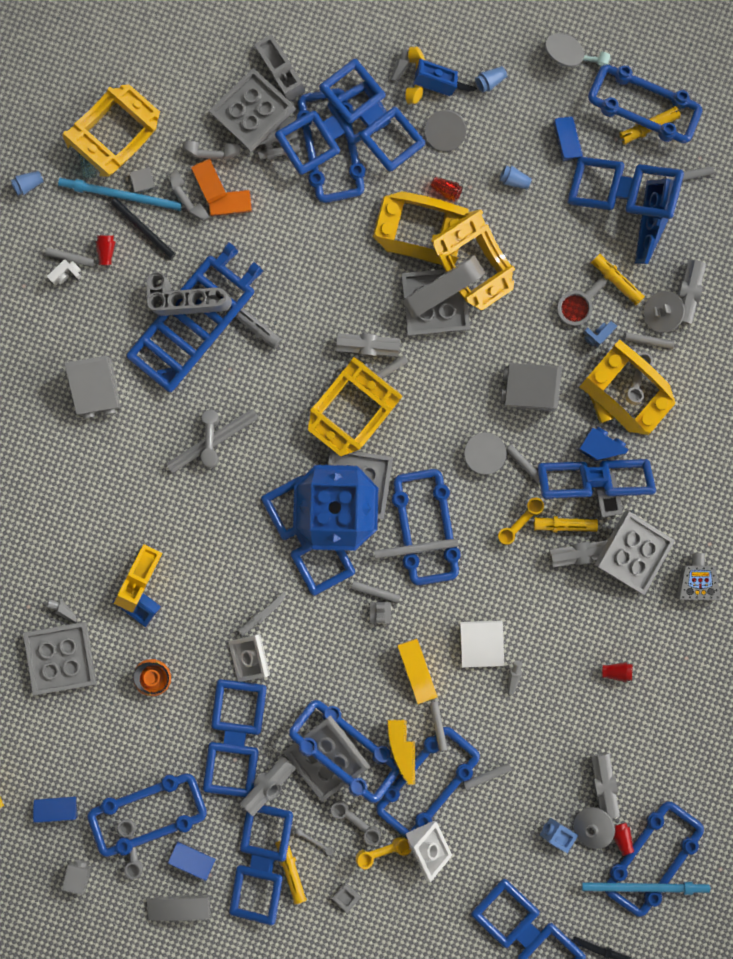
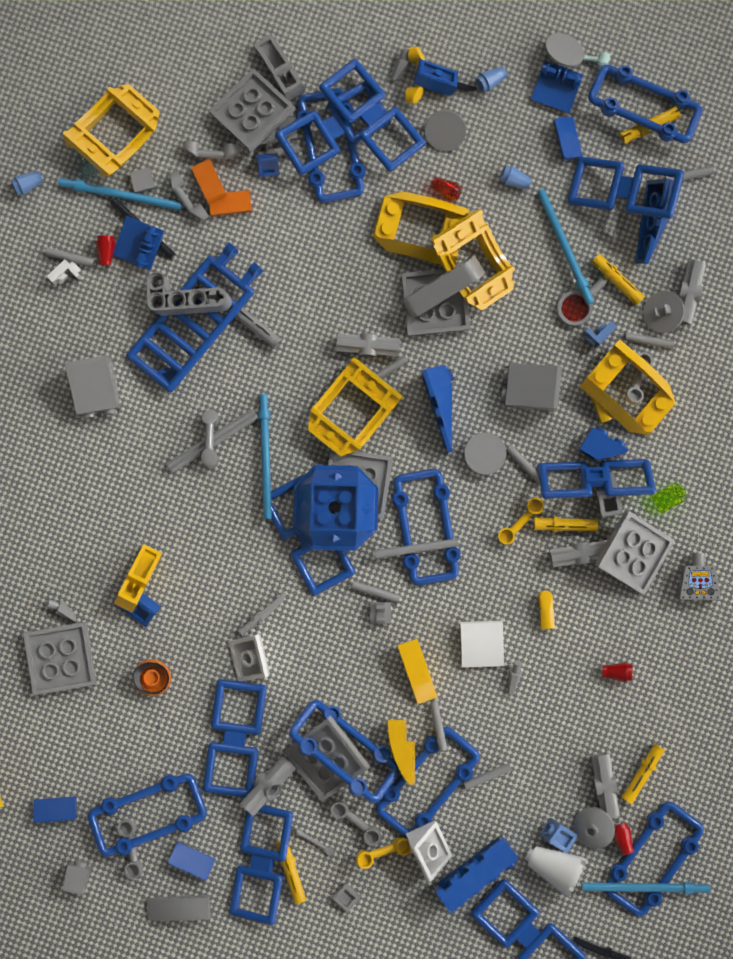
(138, 243): none -> blue hinge
(264, 417): none -> dark azure bar
(268, 165): none -> blue tile
(439, 391): none -> blue wedge
(475, 873): none -> blue wedge
(546, 611): none -> yellow bar
(557, 87): none -> blue hinge
(557, 868): none -> white cone
(581, 282): none -> dark azure bar
(655, 751): none -> yellow pin
(669, 497): none -> clear neon green bracket

